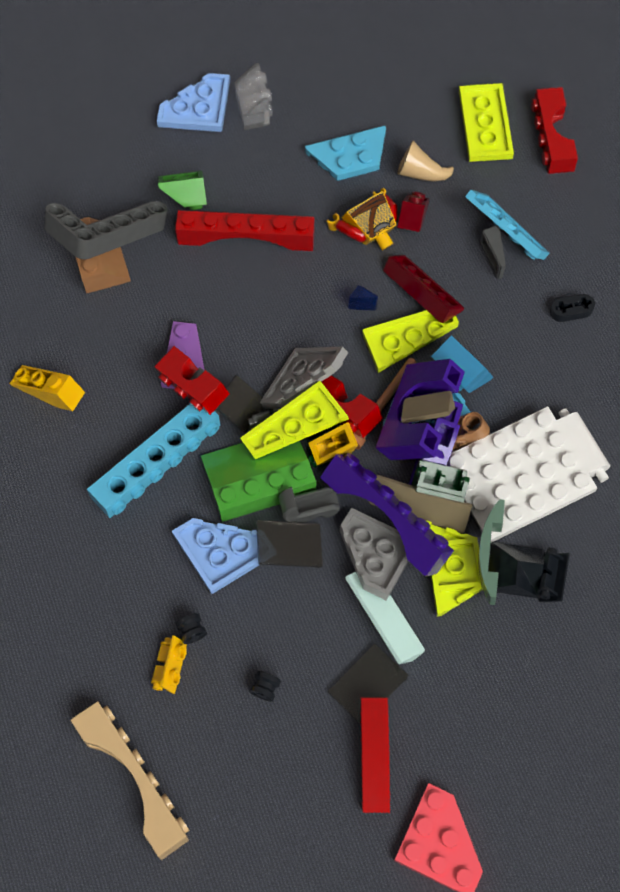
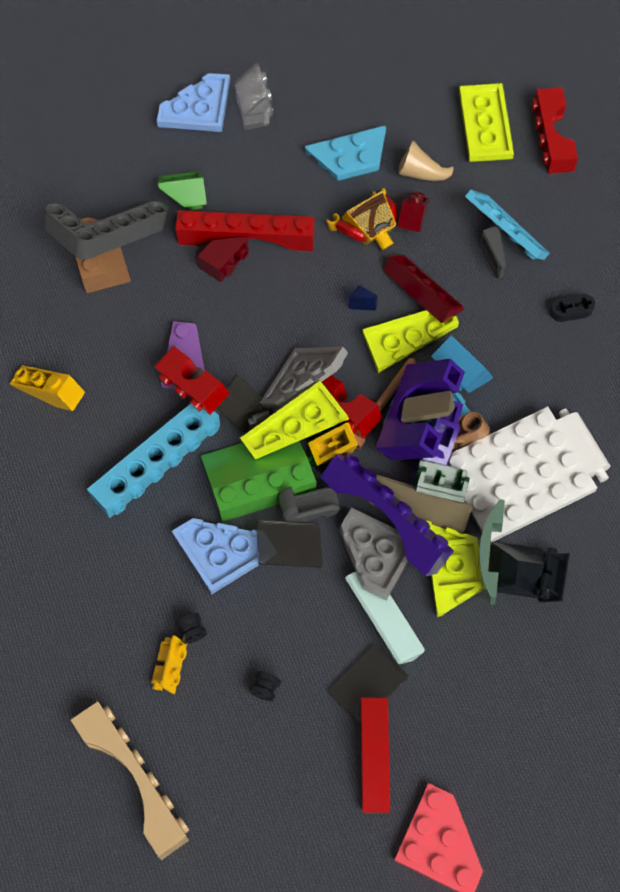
(222, 256): none -> dark red slope

